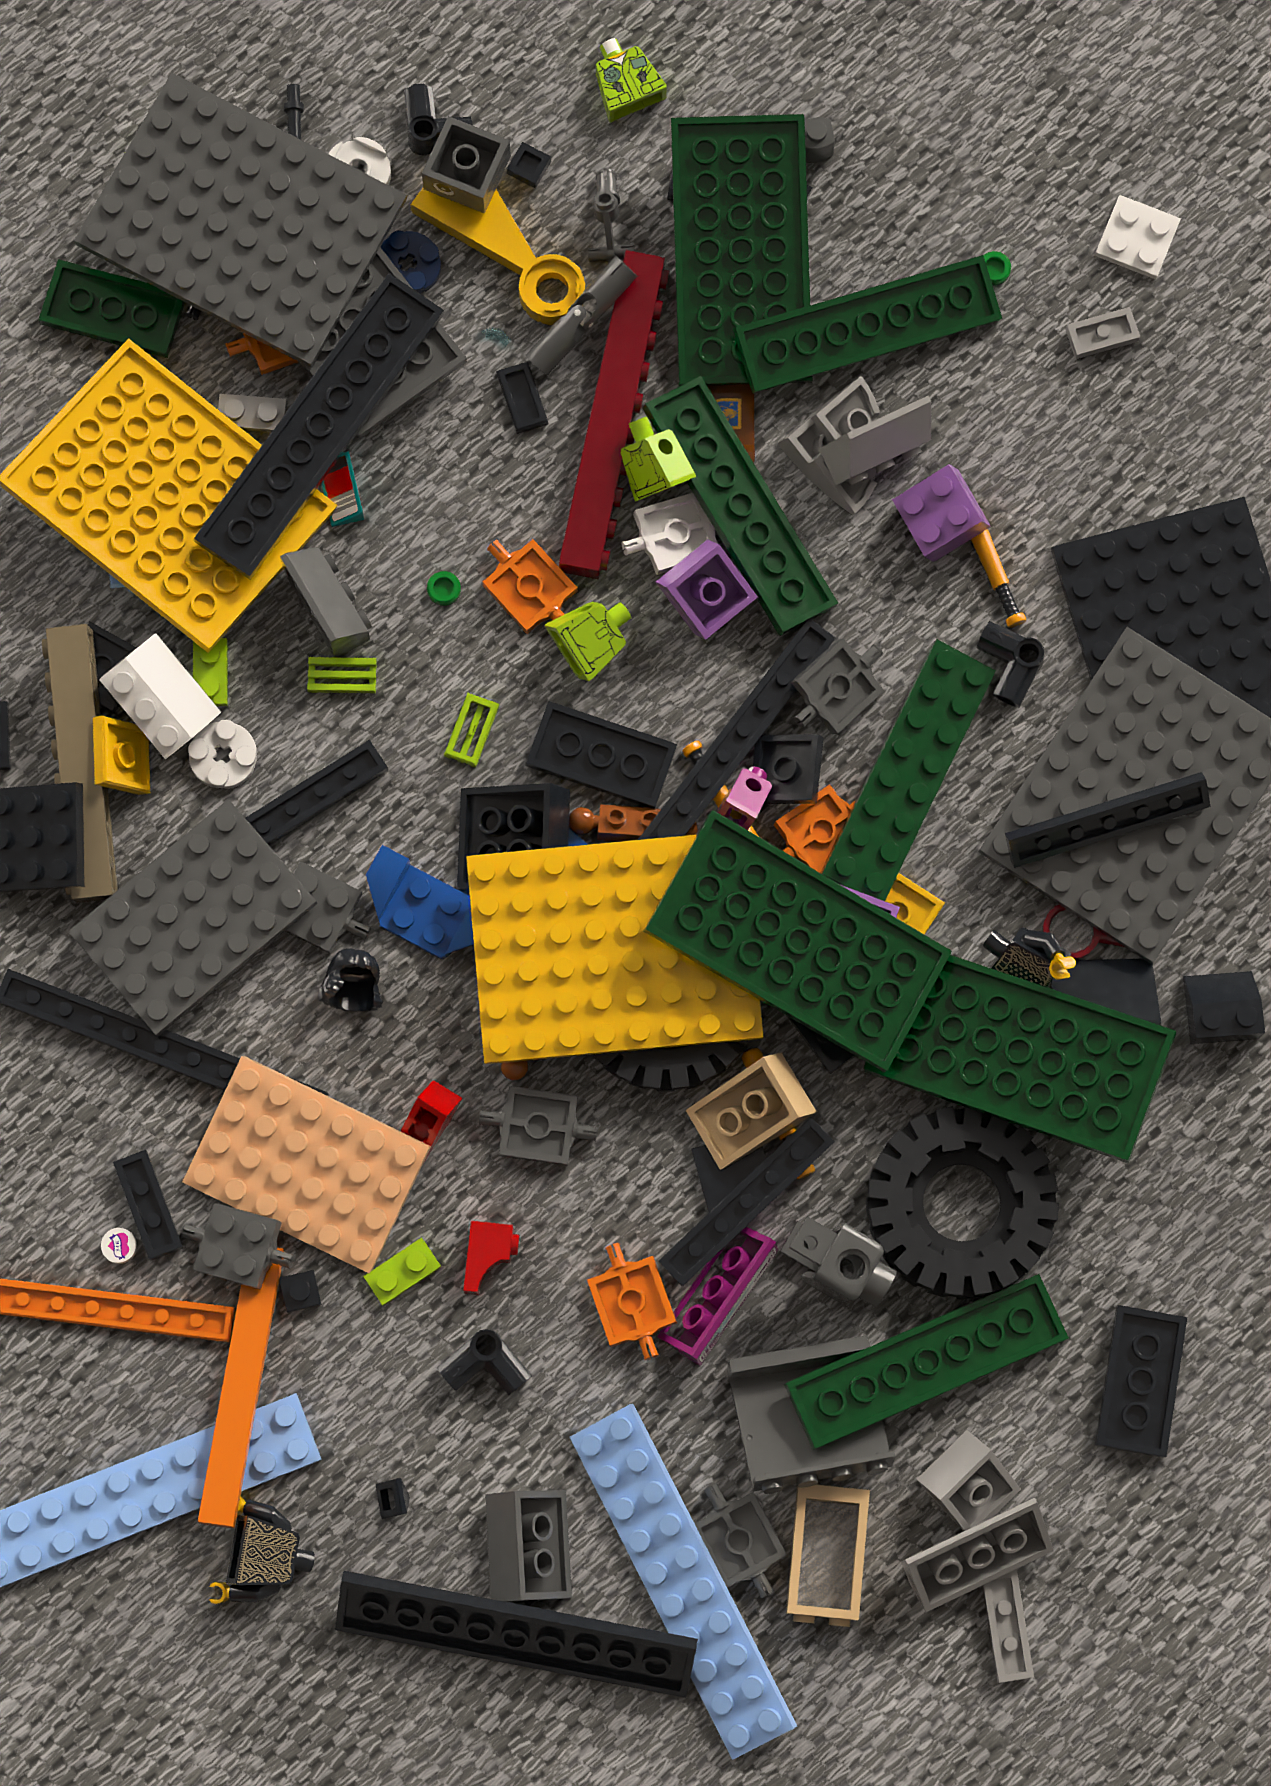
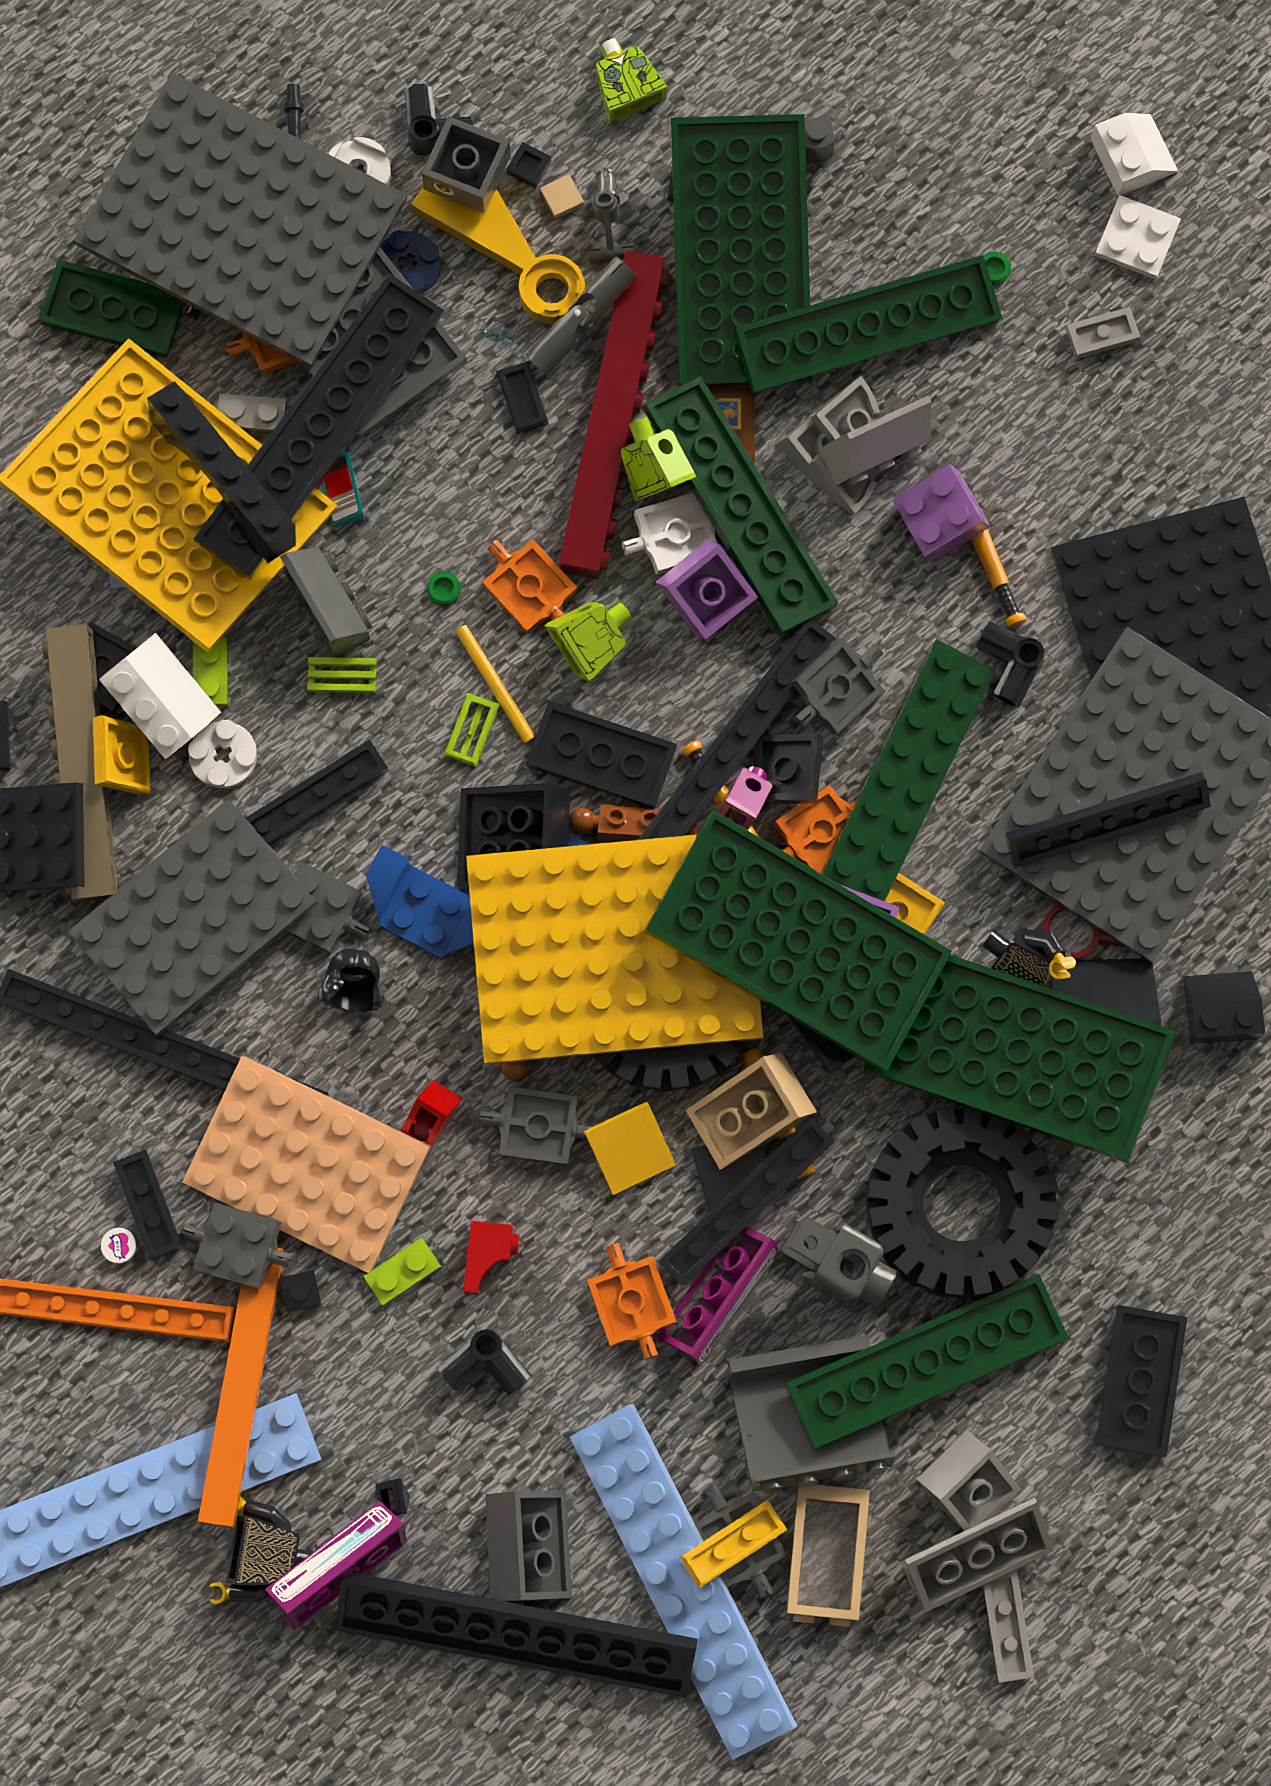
(254, 508): none -> black arch
(354, 1549): none -> magenta slope
(495, 684): none -> yellow bar
(562, 196): none -> tan tile
(629, 1148): none -> yellow tile
(732, 1544): none -> yellow tile
(1132, 151): none -> white slope

